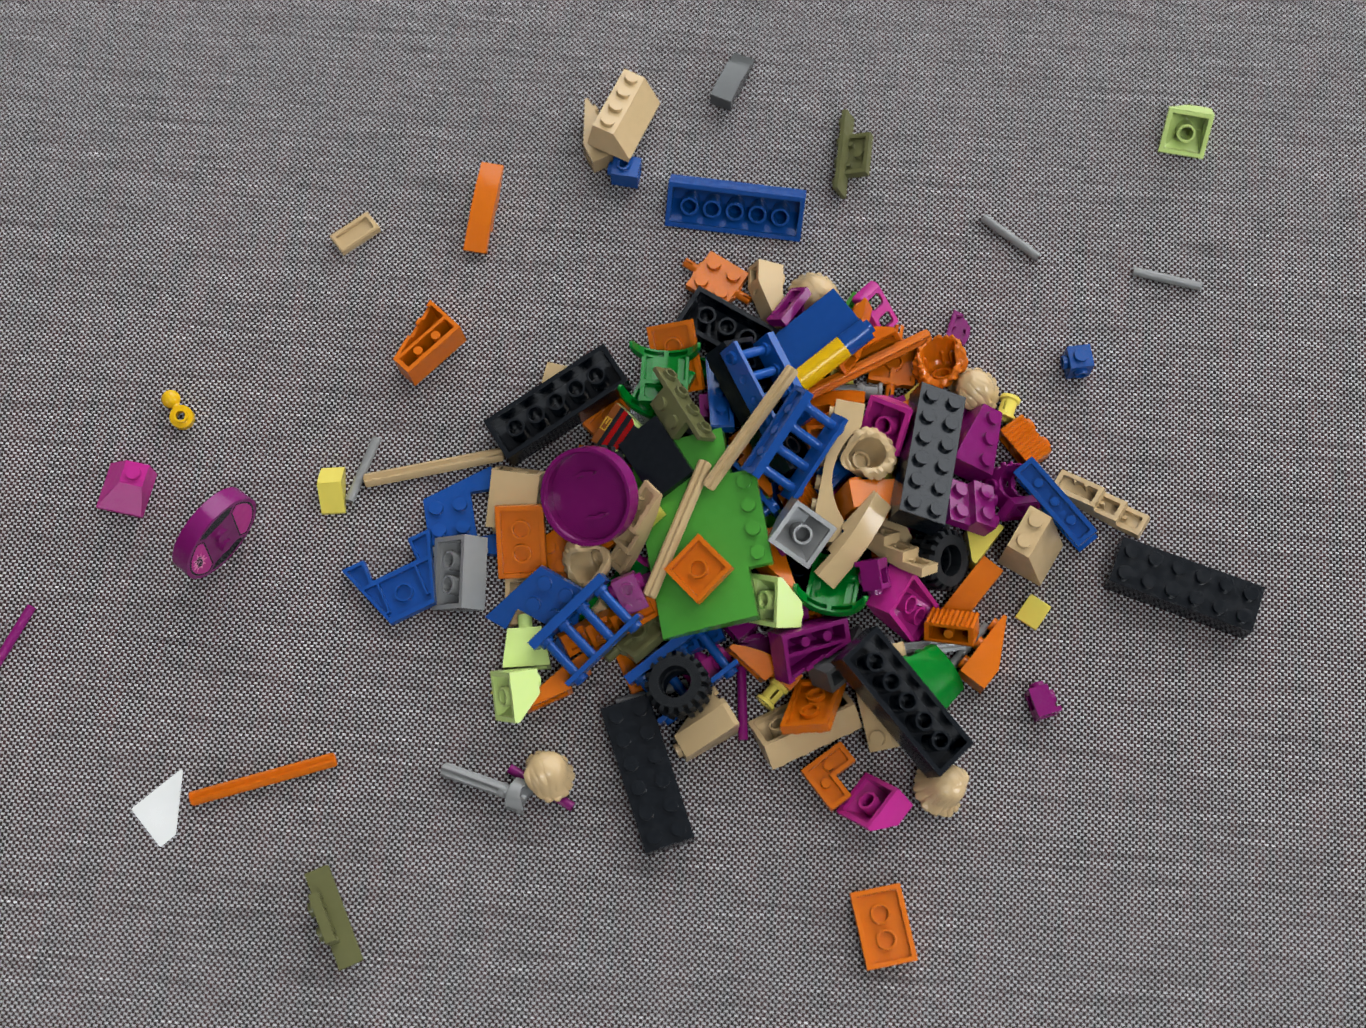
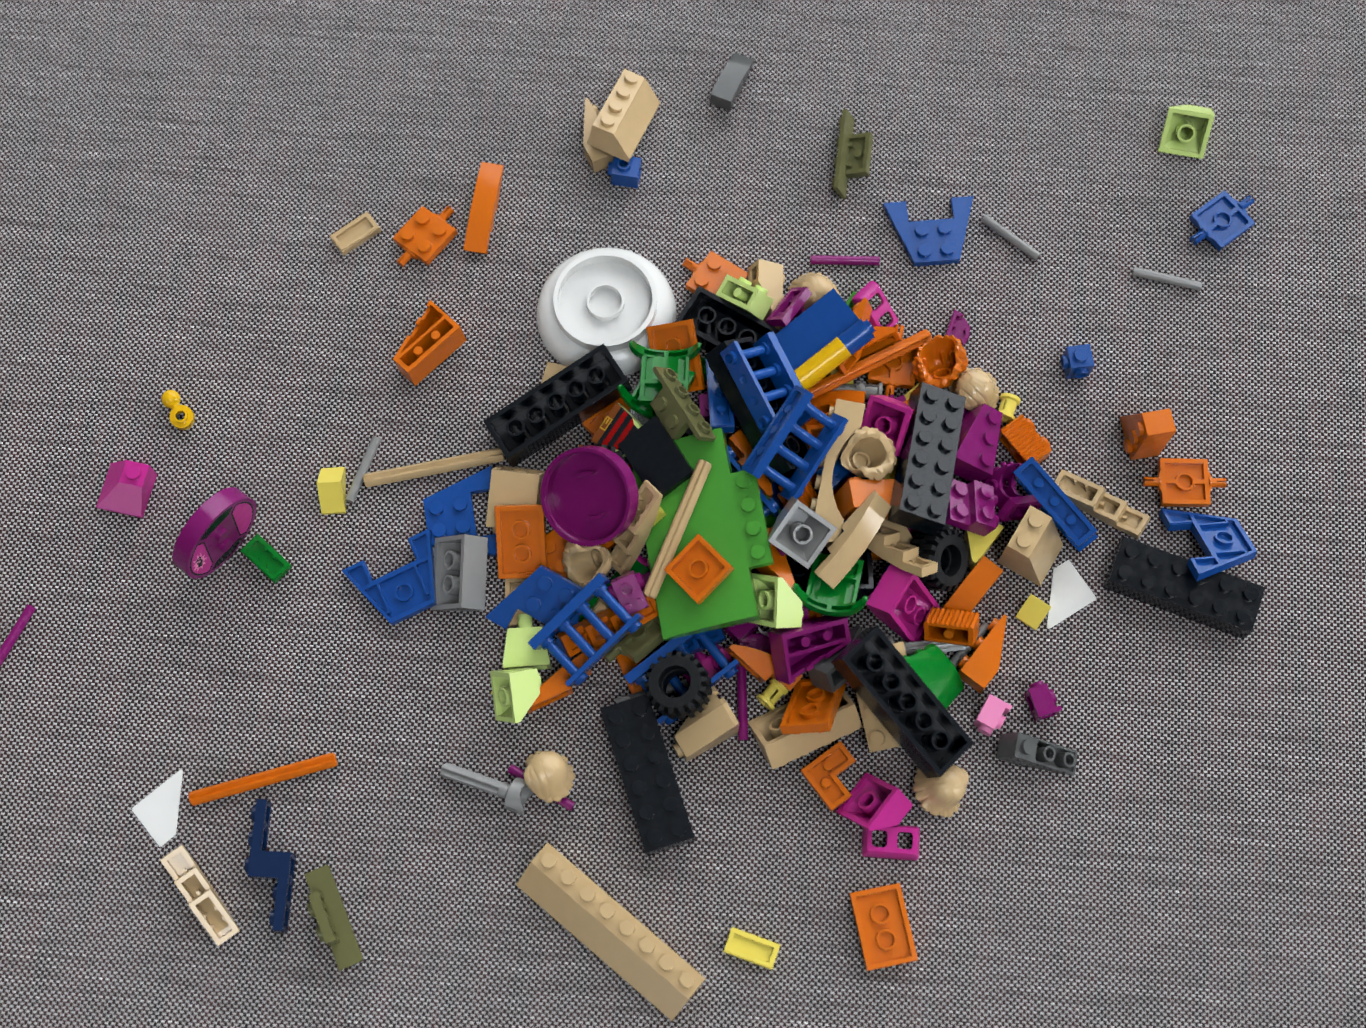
(200, 895): none -> tan slope
(266, 558): none -> green plate
(271, 866): none -> dark blue bracket
(425, 236): none -> orange plate
(603, 299): none -> white dish
(610, 931): none -> tan slope
(735, 207): blue slope -> none
(746, 297): none -> yellowish green brick
(750, 427): tan axle -> none
(751, 948): none -> light yellow tile
(844, 260): none -> magenta bar
(873, 575): magenta brick -> none
(891, 849): none -> dark pink piece
(931, 240): none -> blue wing
(991, 715): none -> bright pink brick
(1036, 753): none -> dark grey slope
(1067, 594): none -> white sticker
(1147, 433): none -> orange wedge
(1184, 482): none -> orange plate
(1219, 538): none -> blue wing
(1222, 220): none -> blue plate

